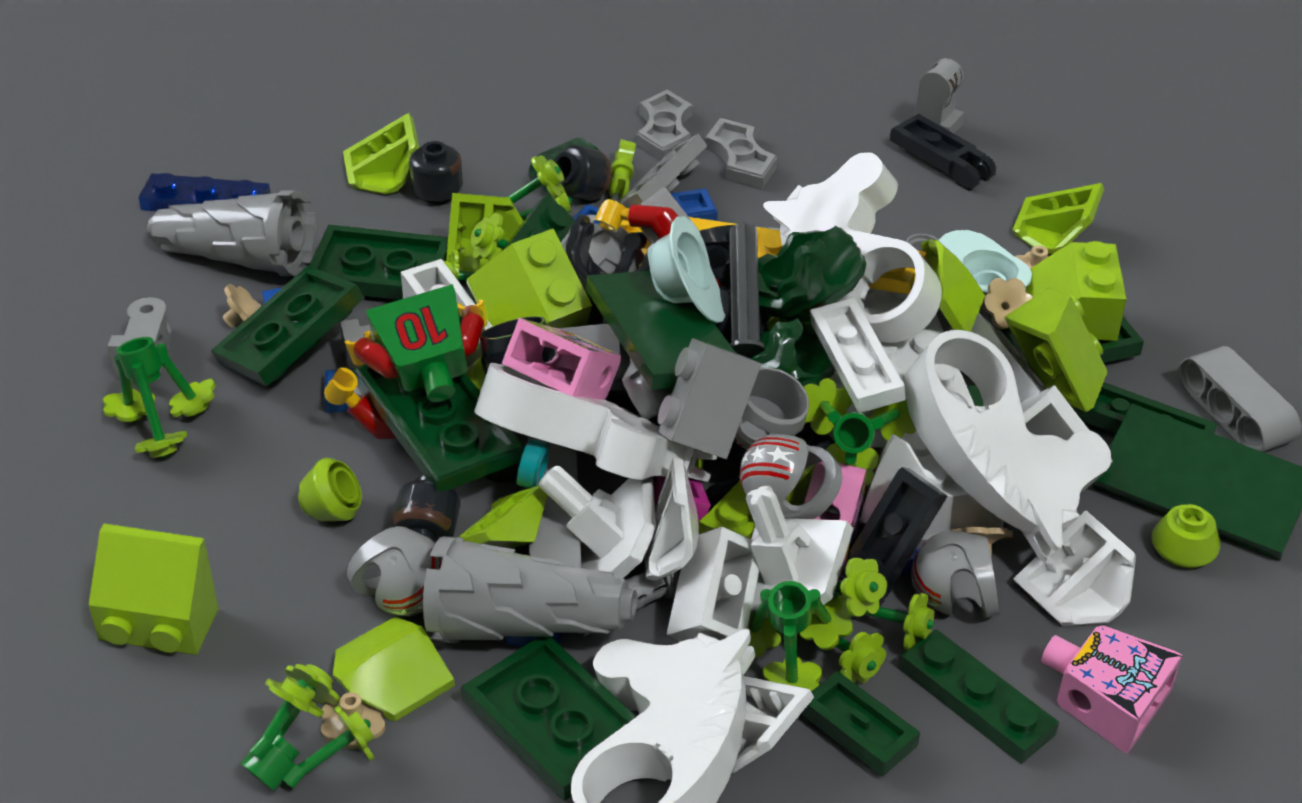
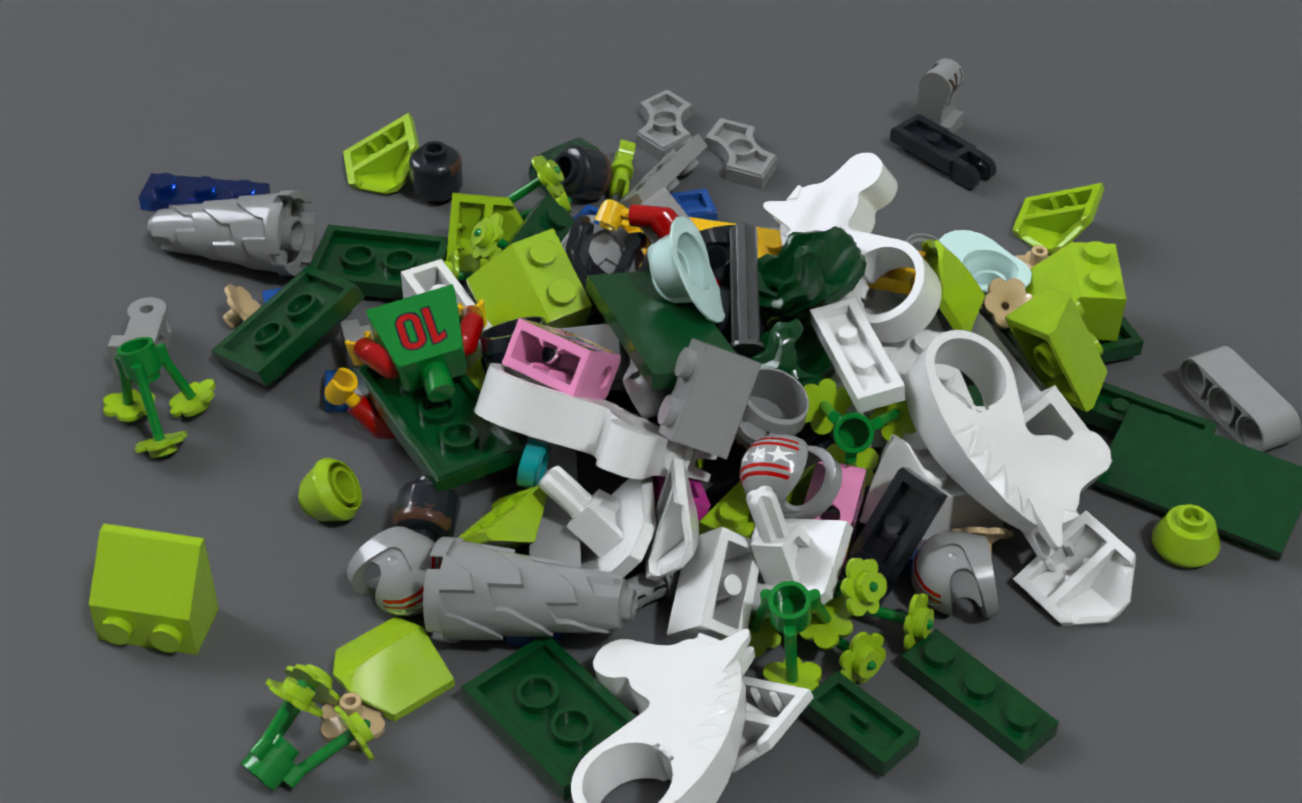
(1113, 682): bright pink torso -> none

